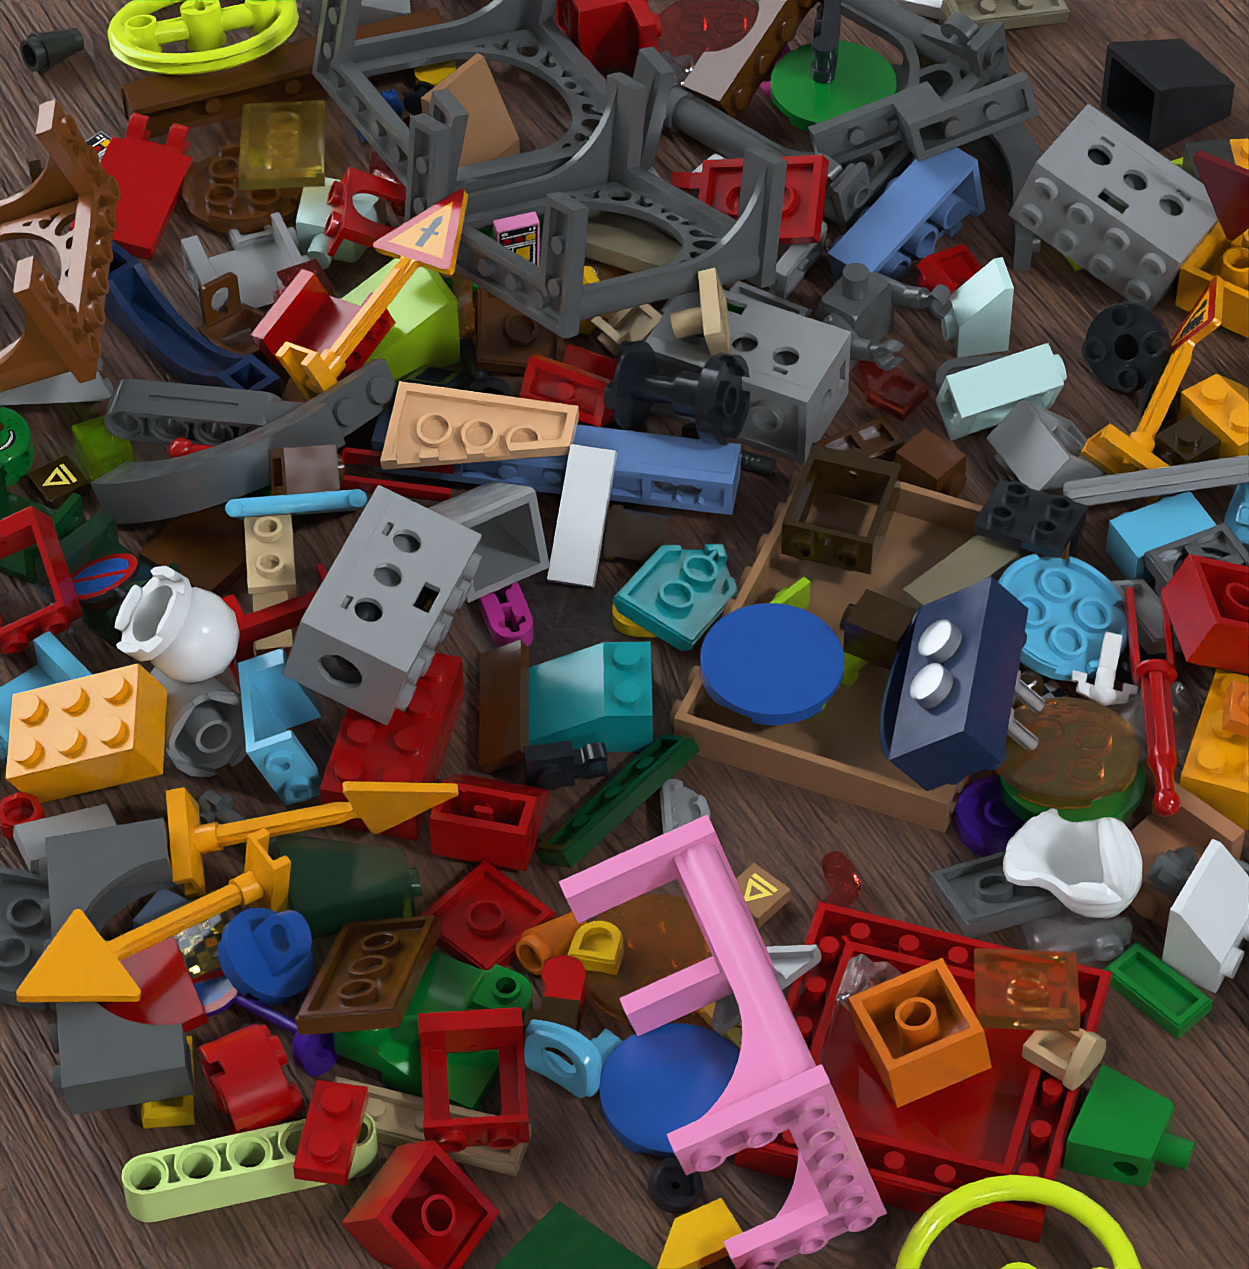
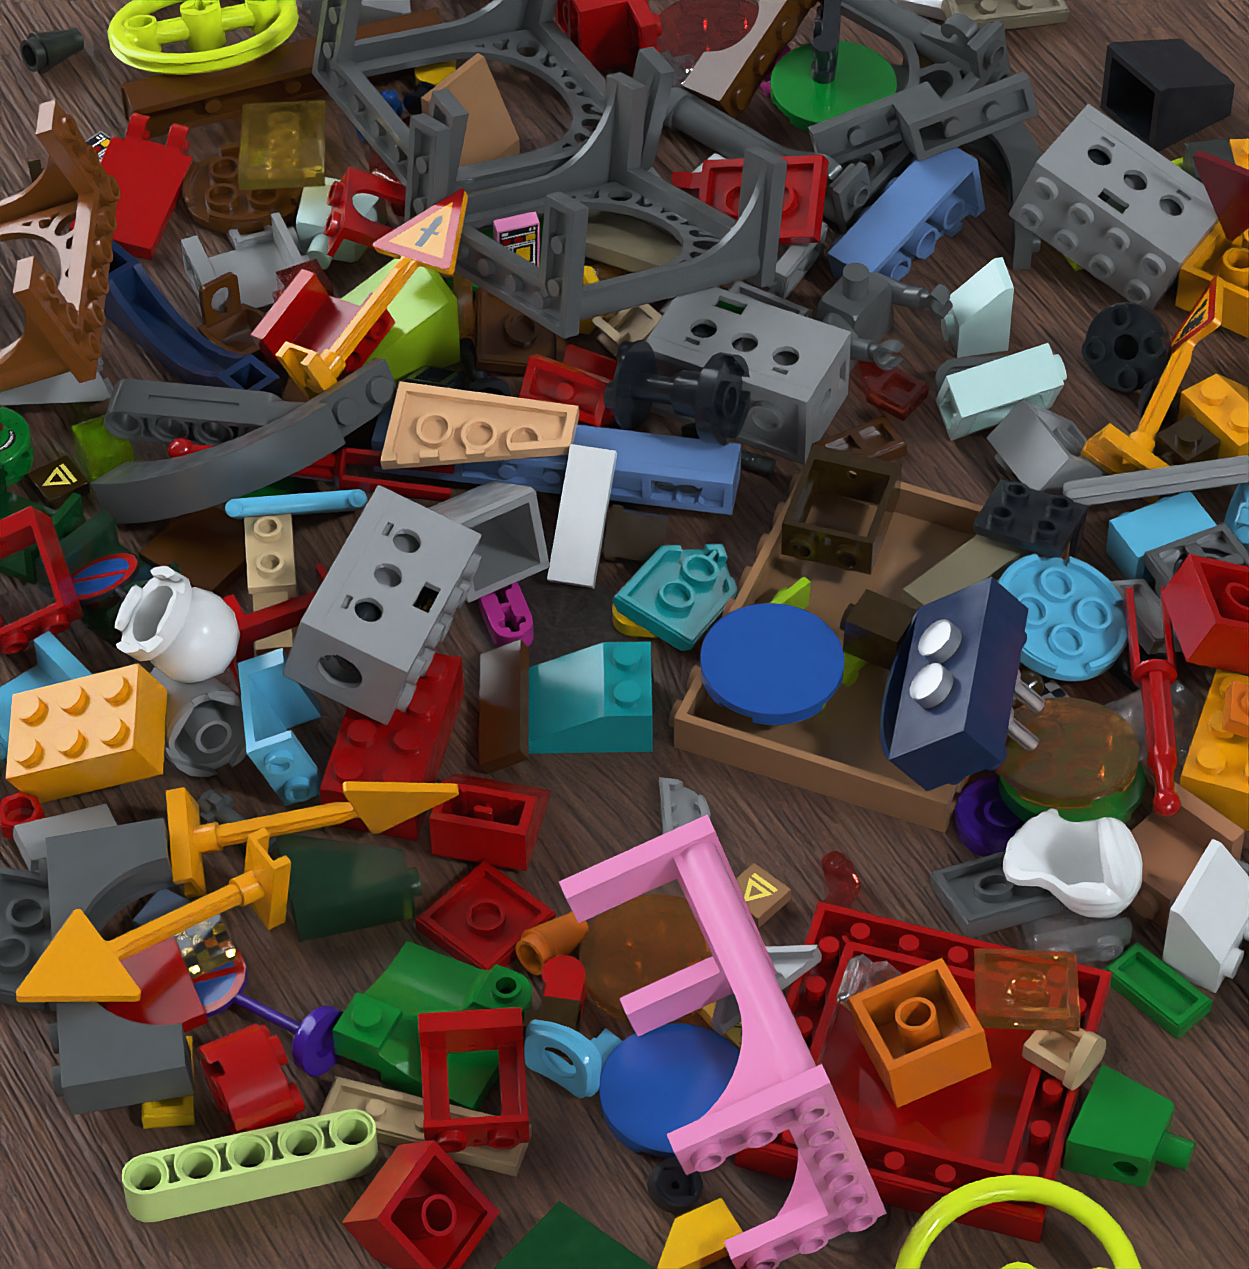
(267, 954): blue tile -> none
(305, 469): reddish brown brick -> none
(331, 1132): red plate -> none
(369, 975): reddish brown tile -> none
(558, 763): black plate -> none
(598, 947): yellow tile -> none
(616, 800): dark green tile -> none
(708, 318): tan tile -> none
(932, 464): reddish brown brick -> none
(947, 267): red tile -> none
(1102, 690): white piece -> none
(1173, 870): dark grey bar -> none

